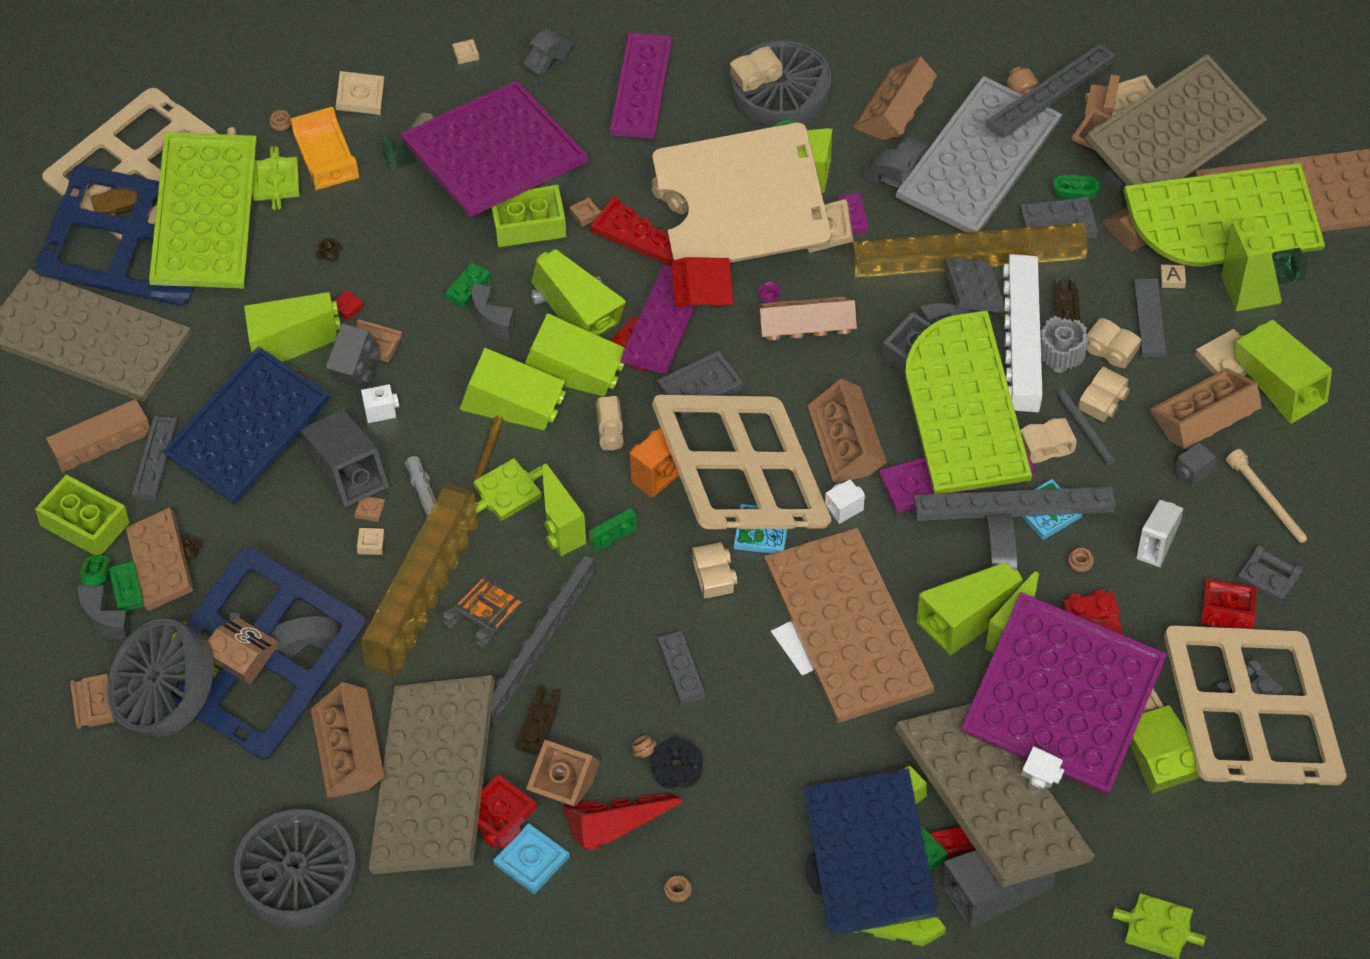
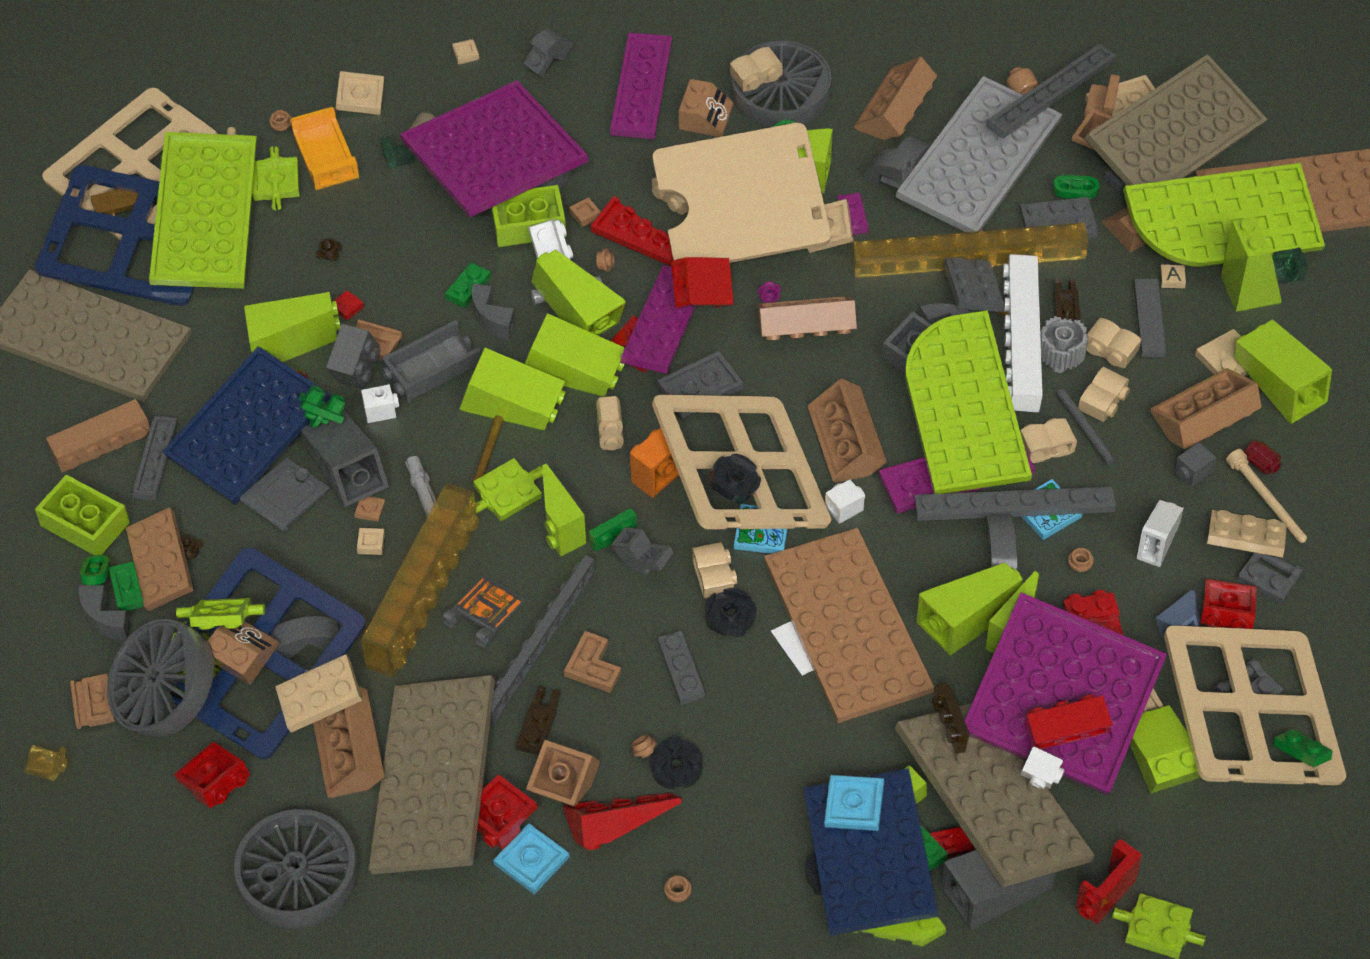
(45, 762): none -> clear yellow bracket
(213, 775): none -> red plate
(220, 612): none -> lime plate
(283, 498): none -> dark grey container
(318, 693): none -> tan plate
(321, 411): none -> green hips
(429, 361): none -> dark grey door
(548, 237): none -> white bracket
(587, 666): none -> medium nougat plate
(605, 260): none -> medium nougat plate
(638, 552): none -> dark grey brick
(704, 109): none -> medium nougat slope
(729, 488): none -> black plate
(732, 625): none -> black plate
(854, 802): none -> medium azure tile
(951, 717): none -> dark brown hinge
(1067, 722): none -> red brick
(1124, 866): none -> red panel
(1182, 613): none -> sand blue slope
(1247, 533): none -> tan plate
(1263, 457): none -> dark red brick
(1303, 748): none -> green plate

